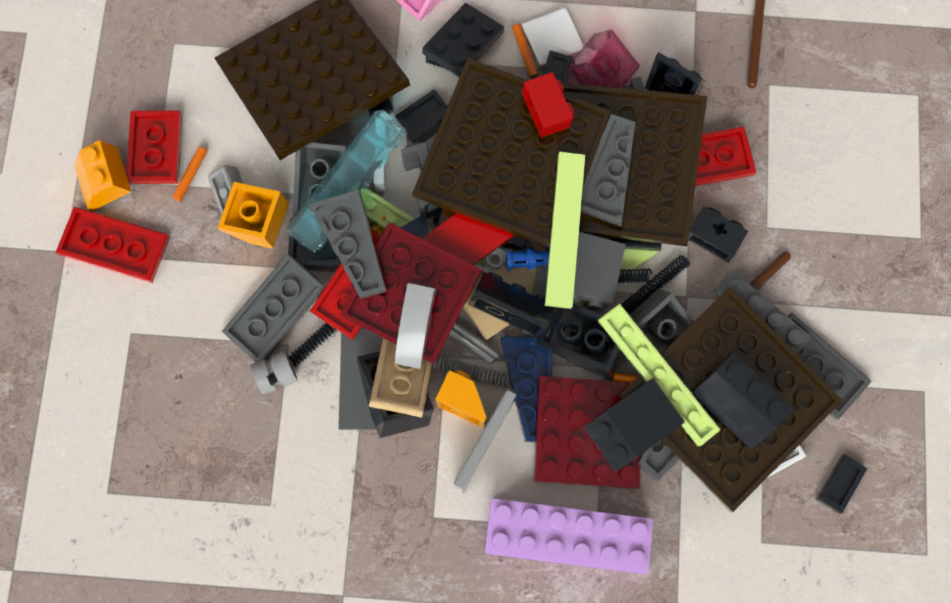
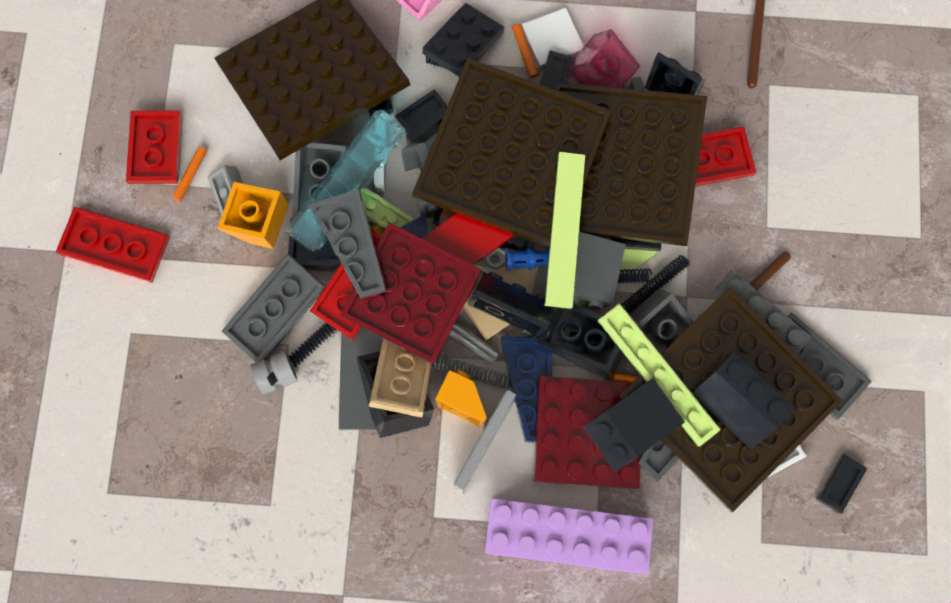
(101, 174): light orange slope -> none
(414, 325): slope -> none
(547, 104): red brick -> none
(609, 173): dark grey wing -> none
(729, 239): black brick -> none

